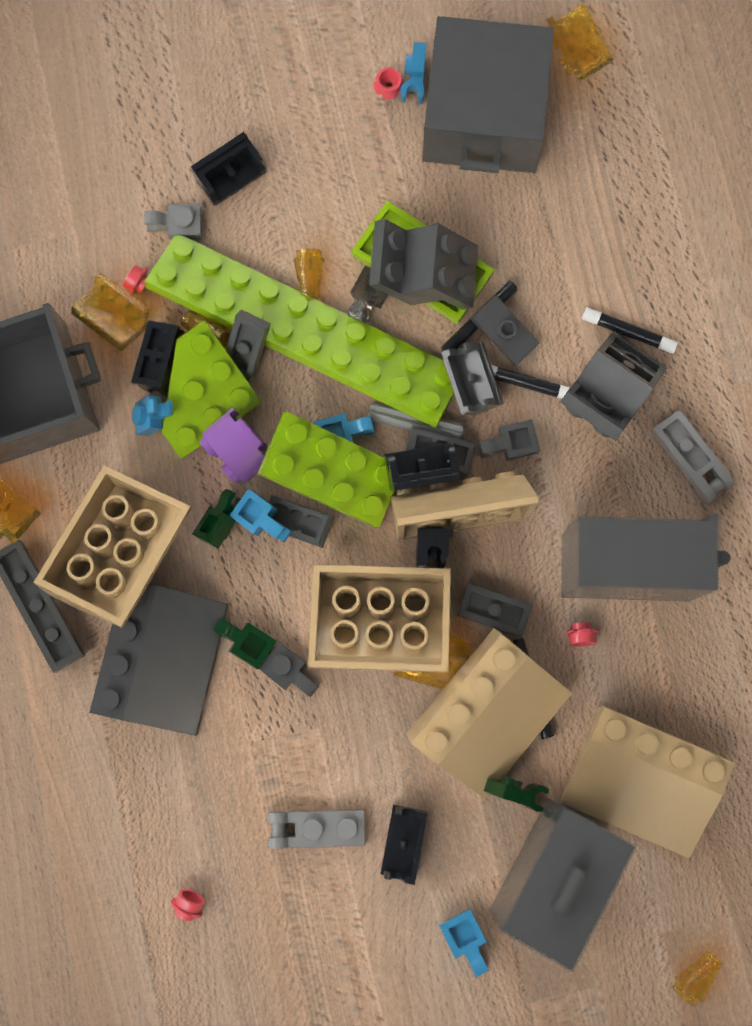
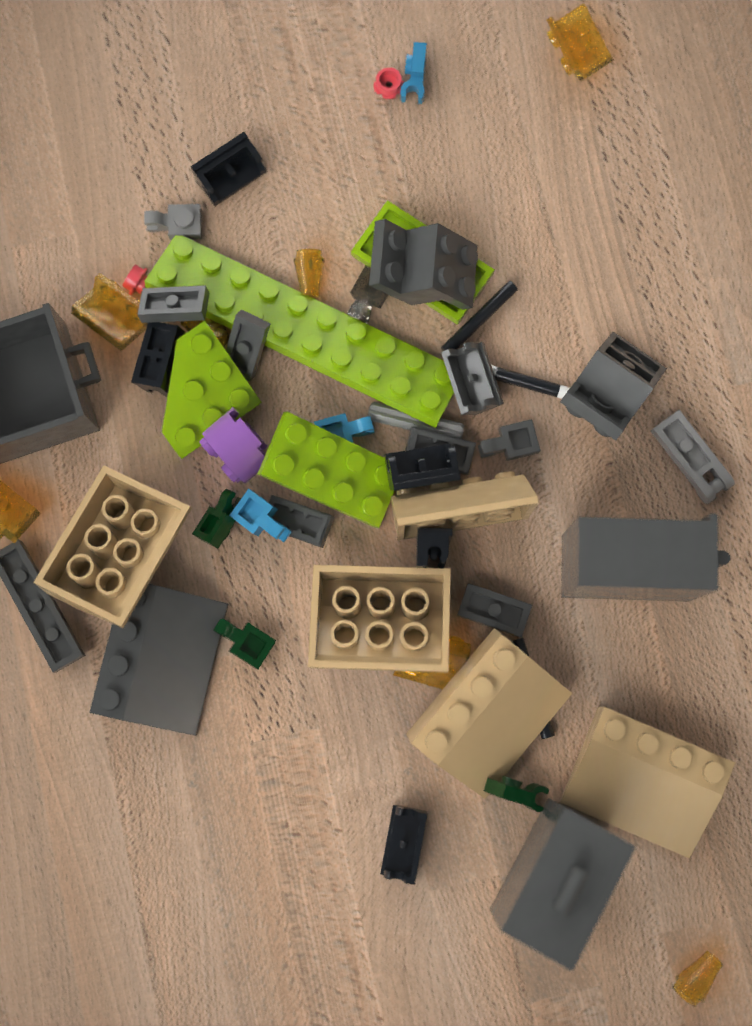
(149, 414): dark azure plate -> none
(173, 304): none -> dark grey plate
(188, 905): coral plate -> none
(286, 668): dark grey plate -> none
(317, 828): light grey plate -> none
(464, 938): dark azure plate -> none
(487, 95): dark grey container -> none
(505, 330): dark grey plate -> none
(582, 634): coral plate -> none
(629, 330): black bar -> none

